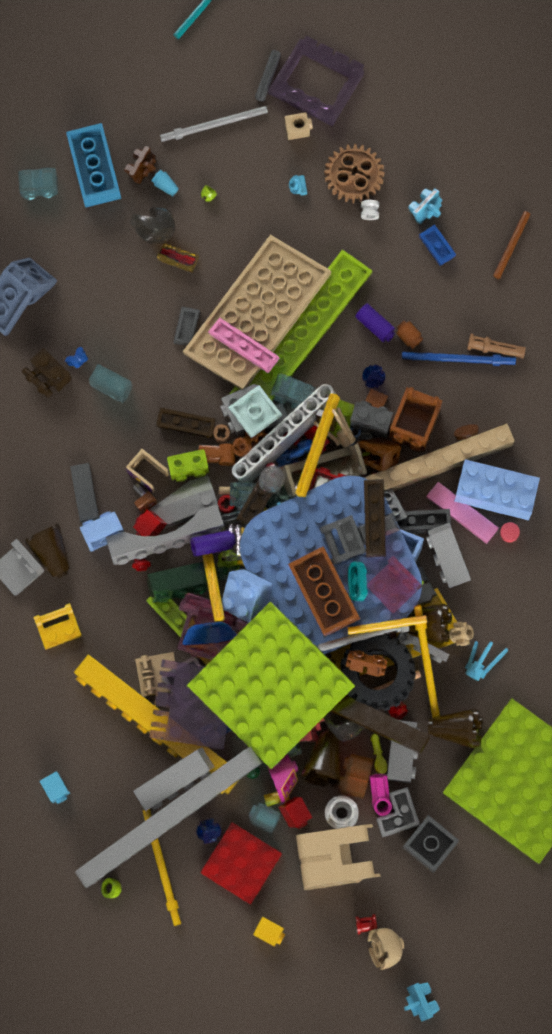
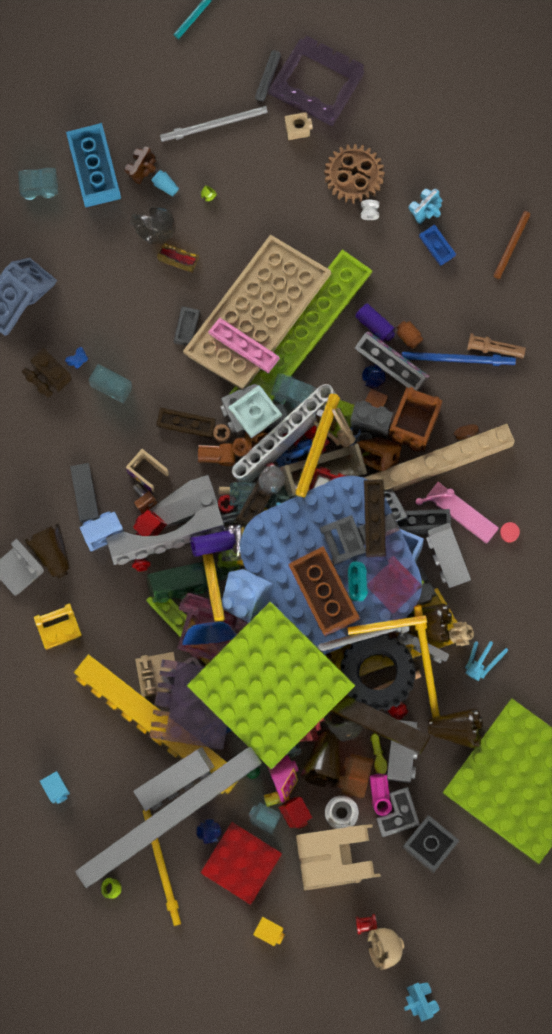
(188, 465): lime bracket -> none
(298, 185): medium azure plate -> none
(358, 659): dark orange hinge -> none
(391, 361): none -> light grey brick
(450, 492): none -> bright pink hinge
(497, 489): light blue brick -> none

